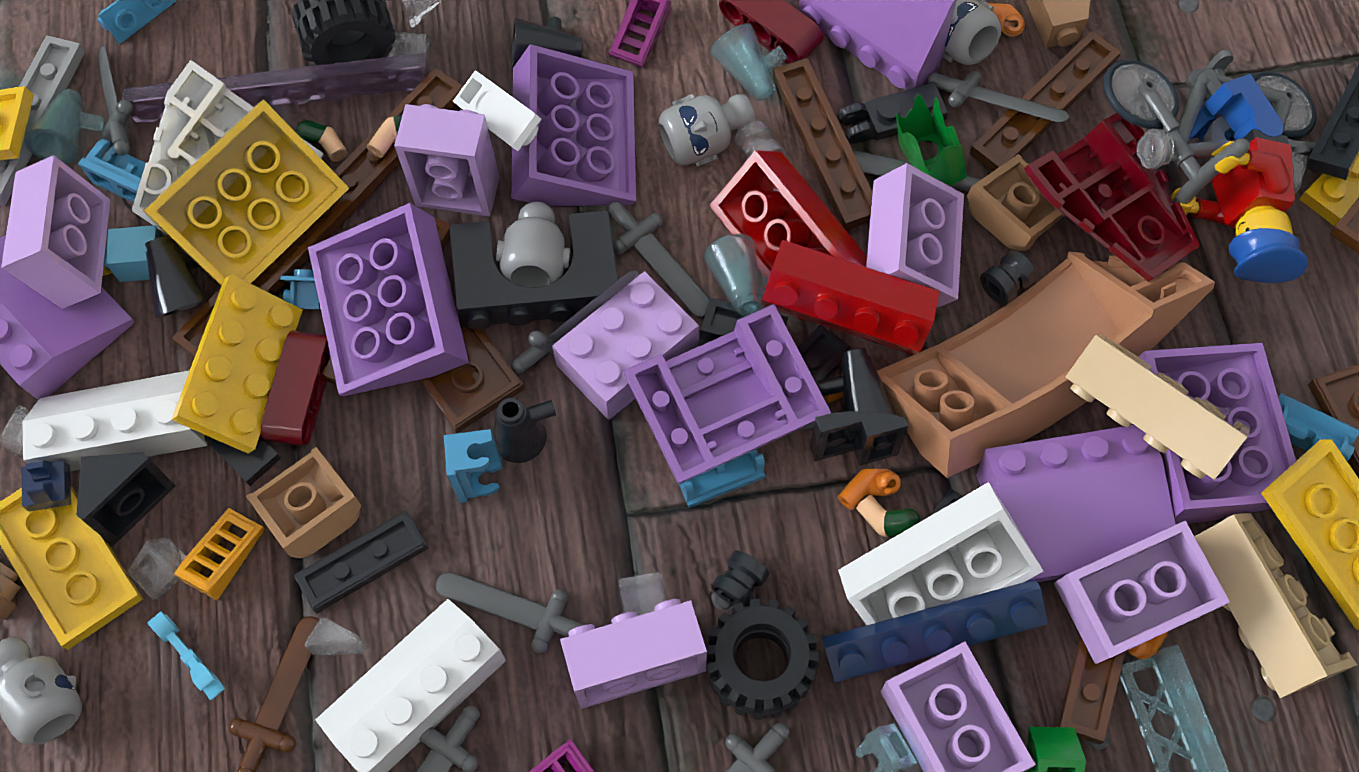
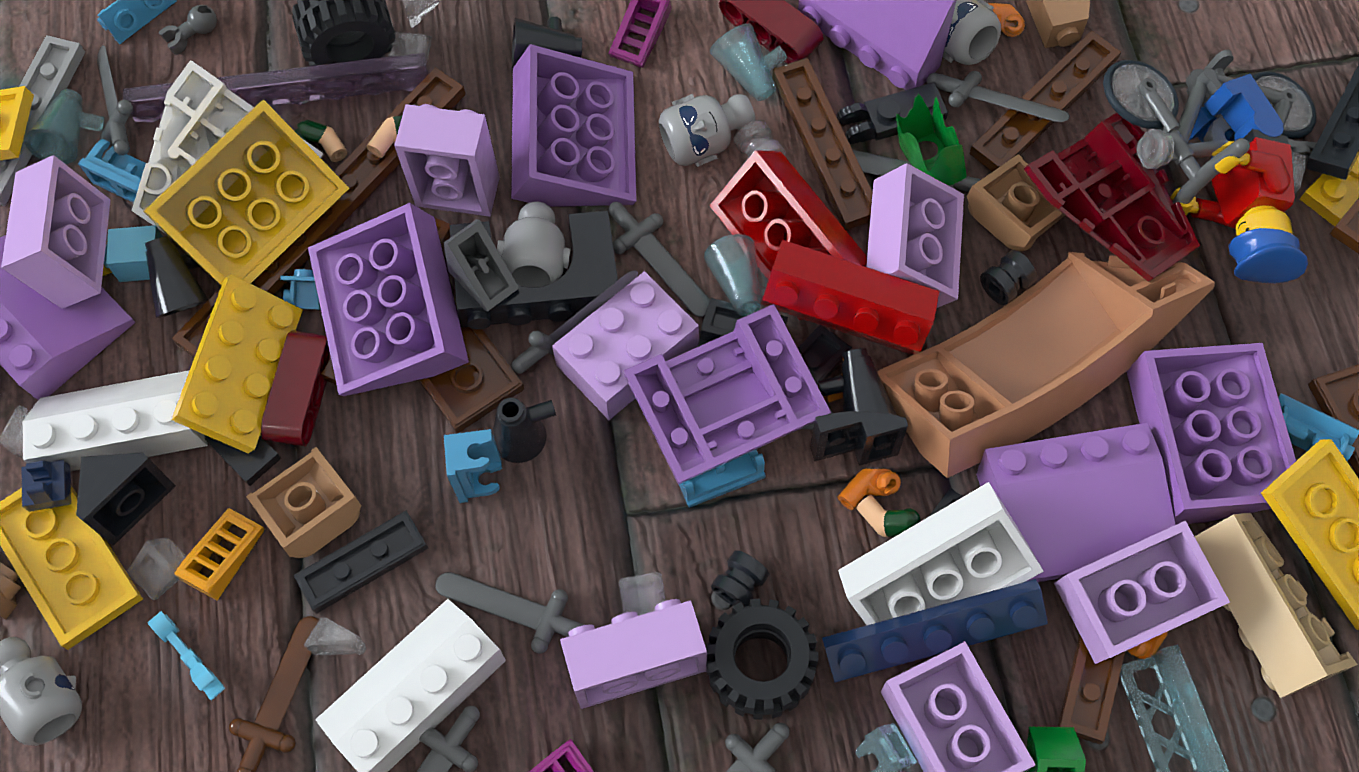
(200, 20): none -> dark grey arm
(479, 266): none -> dark grey slope
(502, 112): white slope -> none
(1157, 407): tan wedge -> none

